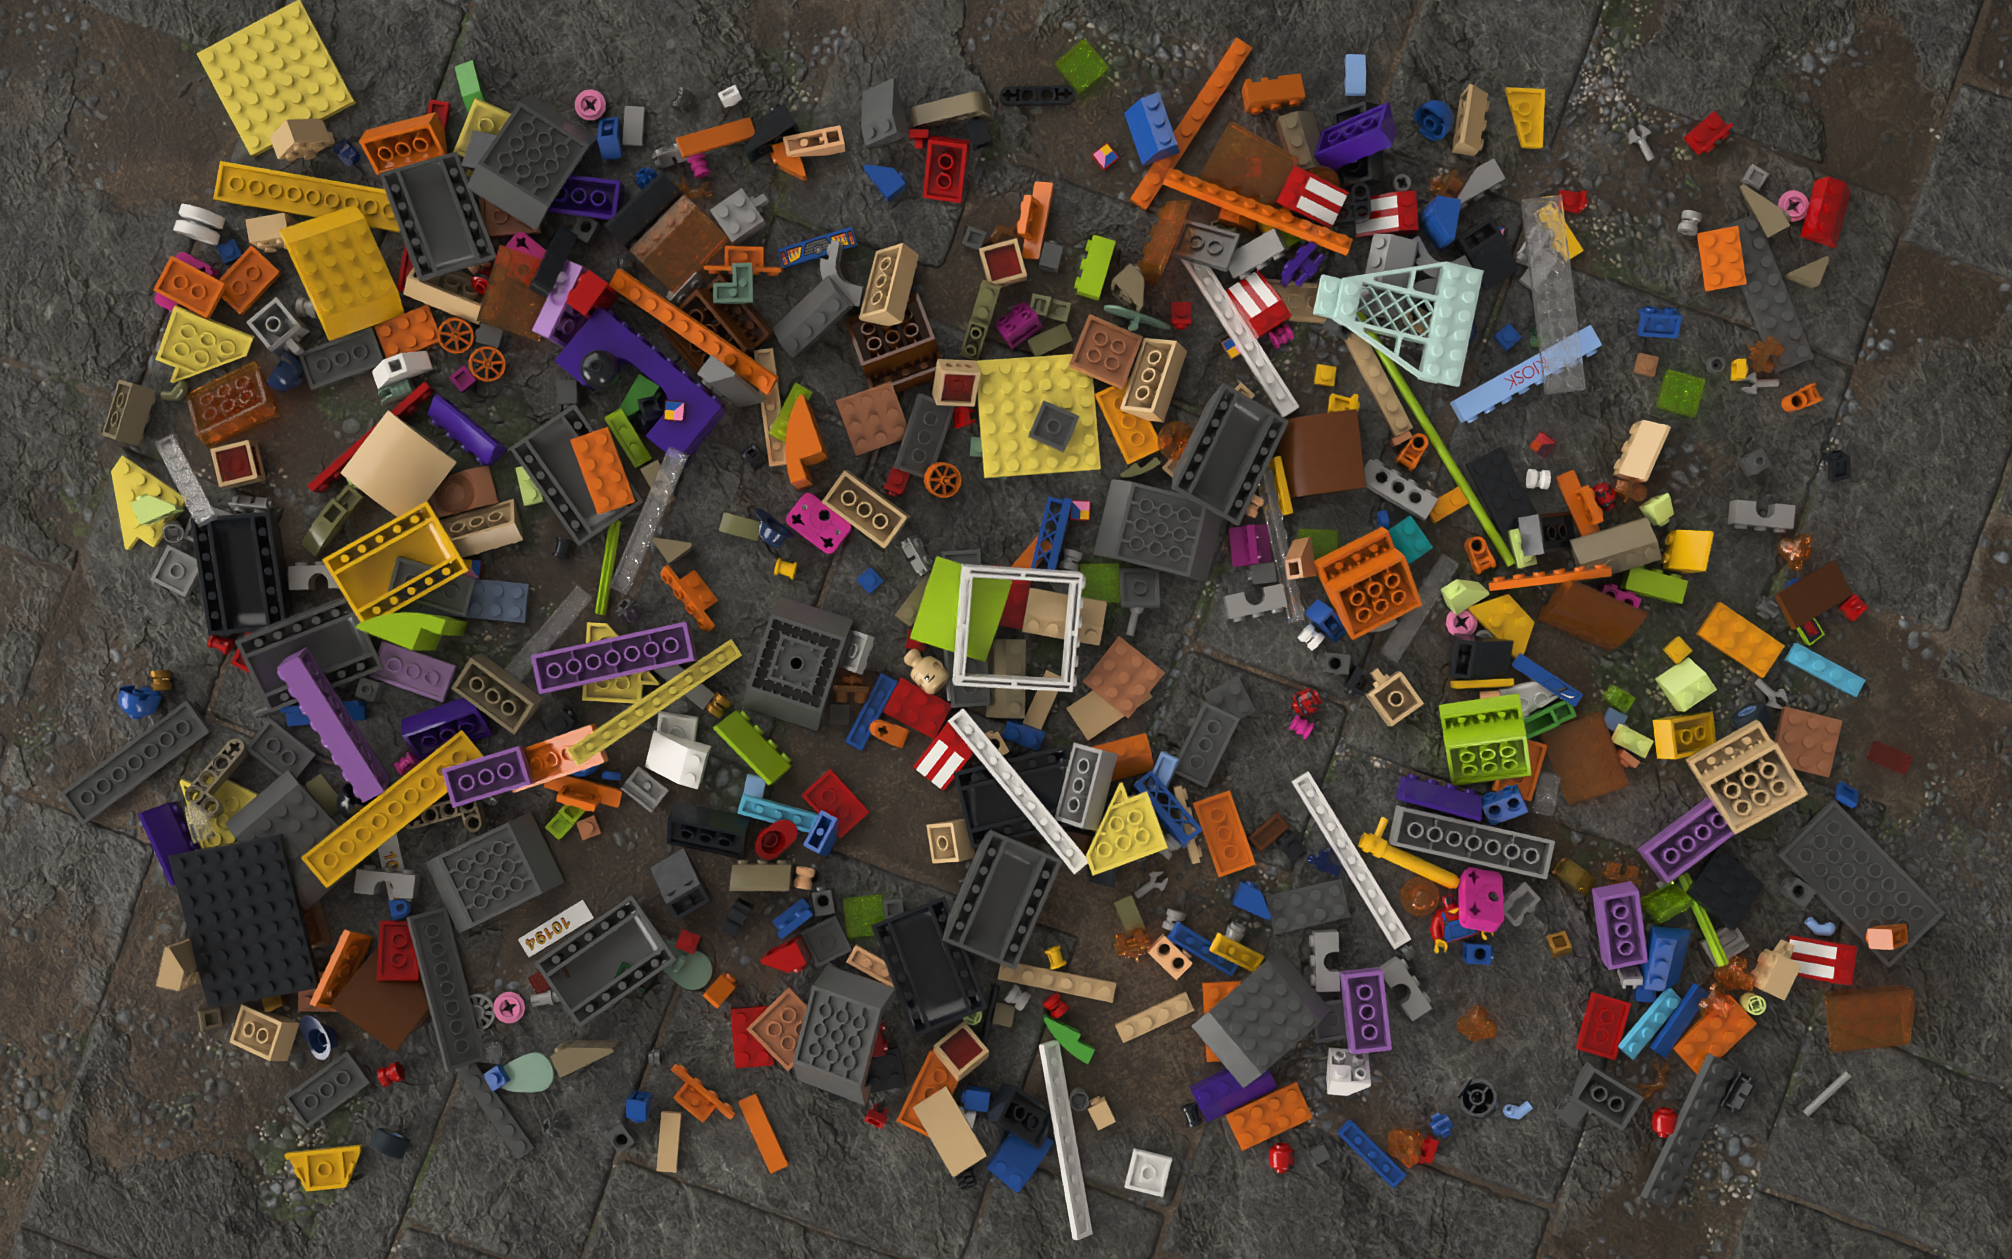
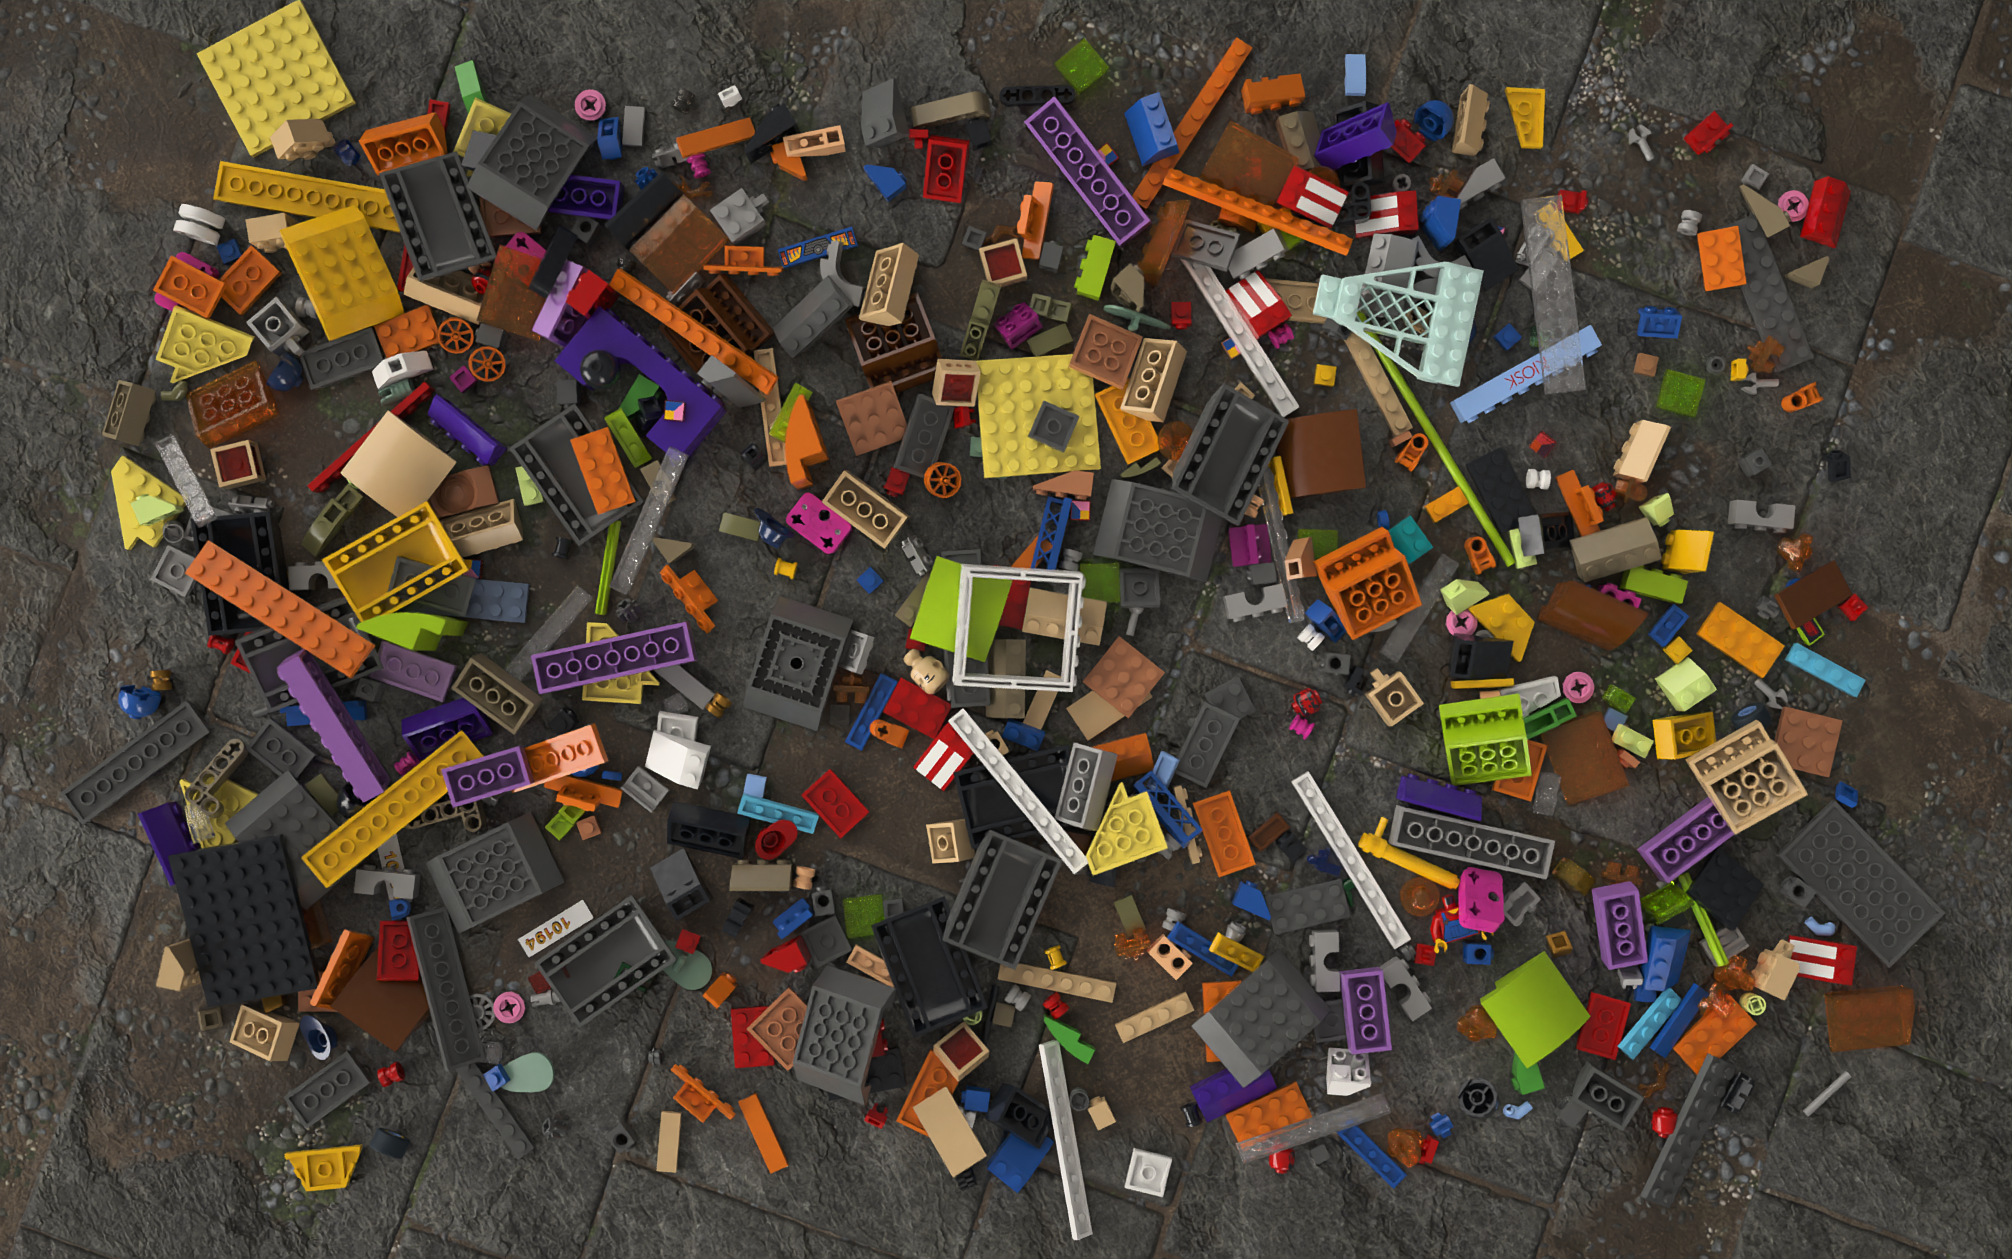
(280, 609): none -> orange plate
(577, 1054): dark tan slope -> none
(638, 1106): blue slope -> none
(653, 702): light yellow plate -> none
(740, 290): sand green plate -> none
(753, 746): lime slope -> none
(822, 834): blue slope -> none
(1072, 483): none -> nougat slope
(1088, 172): none -> medium lavender brick
(1151, 884): light grey bar -> none
(1303, 264): dark purple plate -> none
(1313, 1128): none -> clear plate
(1342, 403): yellow bracket -> none
(1348, 885): none -> dark green hand
(1402, 500): light grey brick -> none
(1407, 142): none -> red bracket
(1424, 954): none -> red tile
(1506, 809): blue brick -> none
(1525, 1079): none -> bright green slope
(1535, 1009): none -> lime slope
(1547, 680): blue sticker -> none
(1557, 576): orange plate -> none
(1585, 692): none -> bright pink gear
(1668, 625): none -> blue plate
(1887, 936): orange slope -> none
(1889, 757): clear red tile -> none

